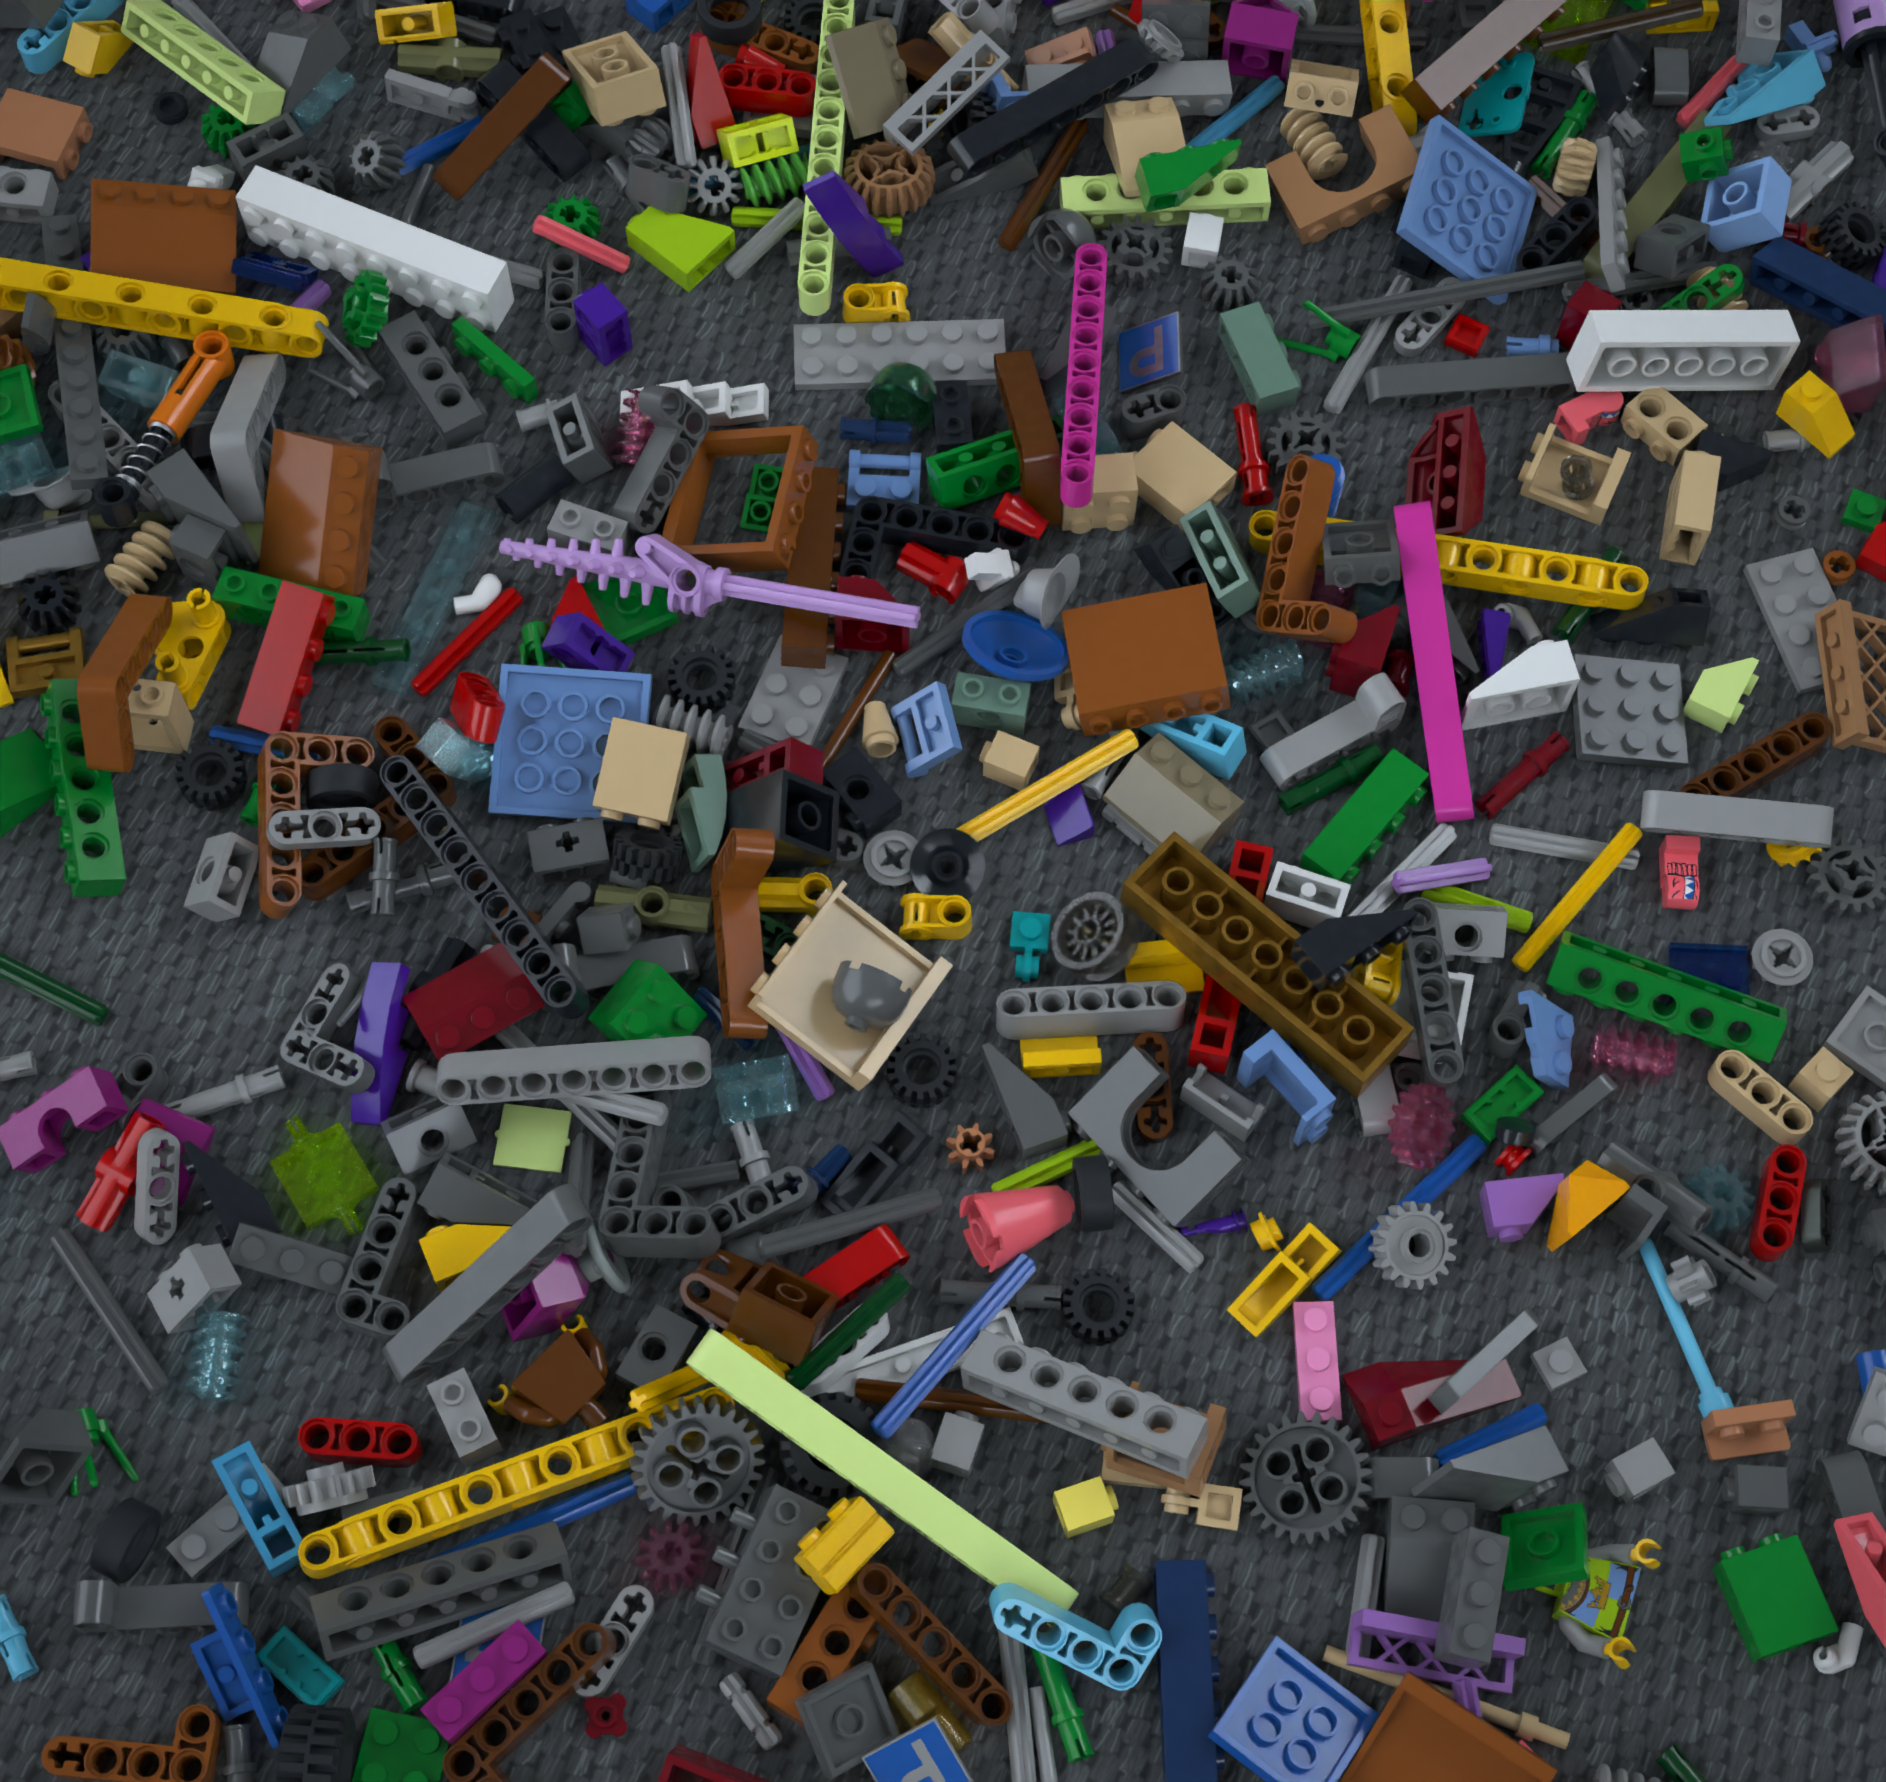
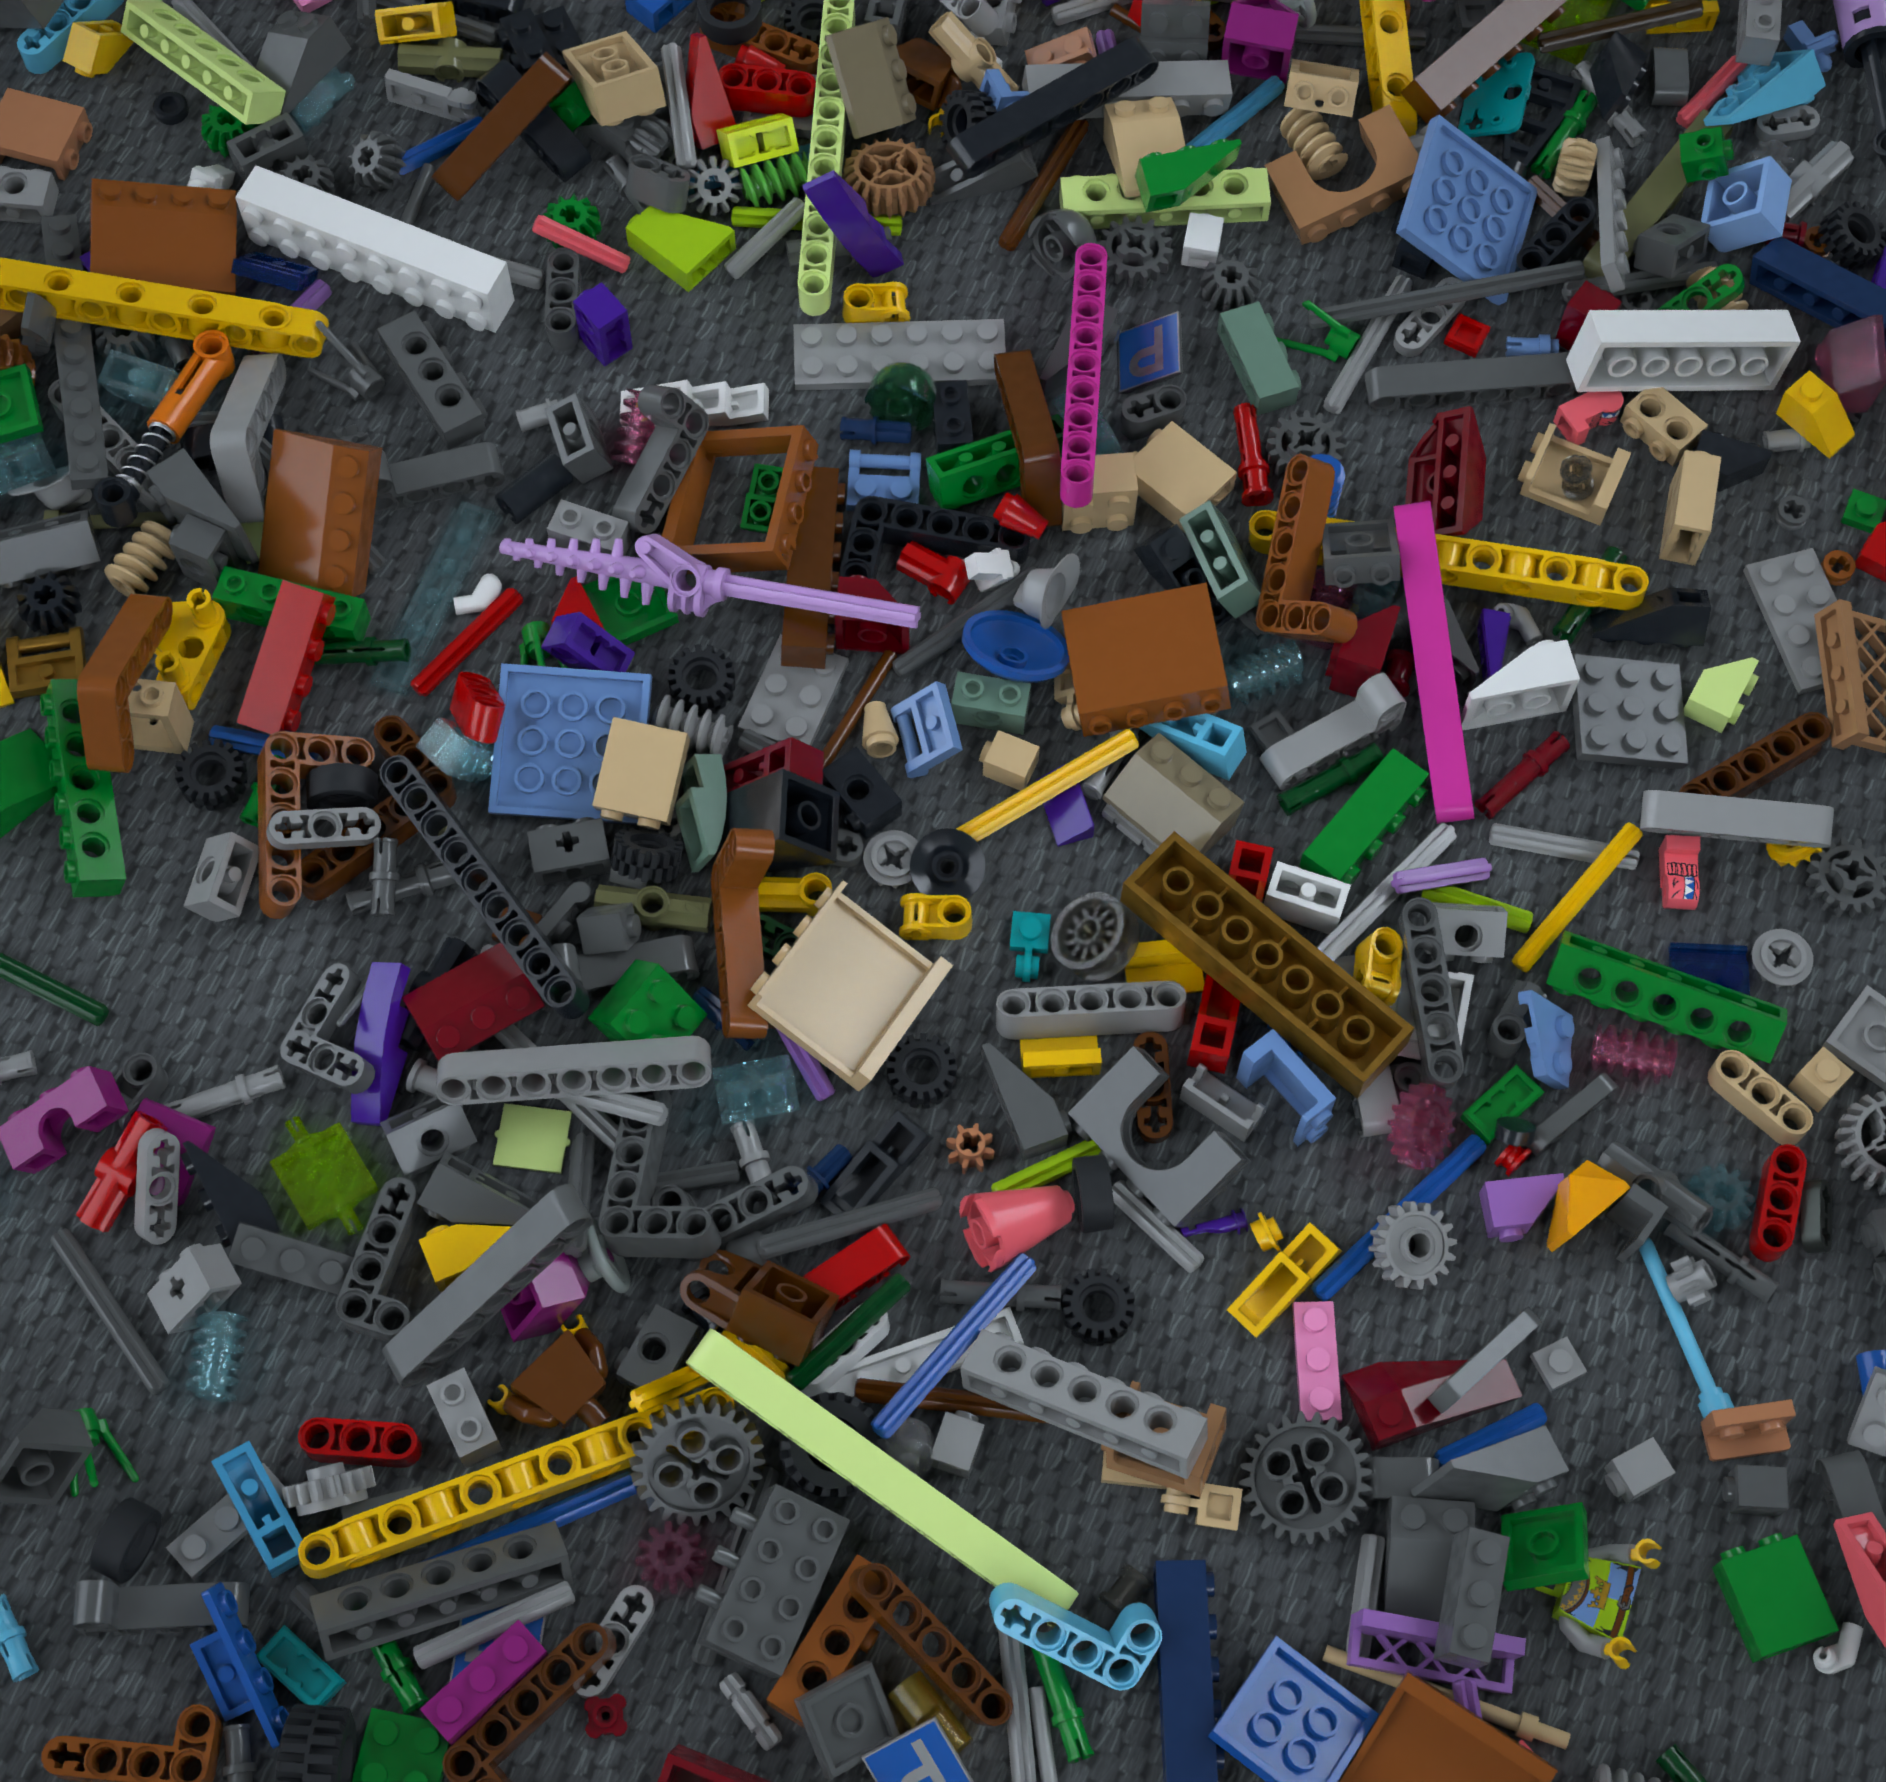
(365, 308): green gear -> none
(494, 361): green plate -> none
(842, 1544): yellow brick -> none
(868, 997): dark grey cylinder -> none
(941, 87): light grey fence -> none
(1085, 1506): light yellow brick -> none
(1161, 40): light grey gear -> none
(1342, 943): black slope -> none

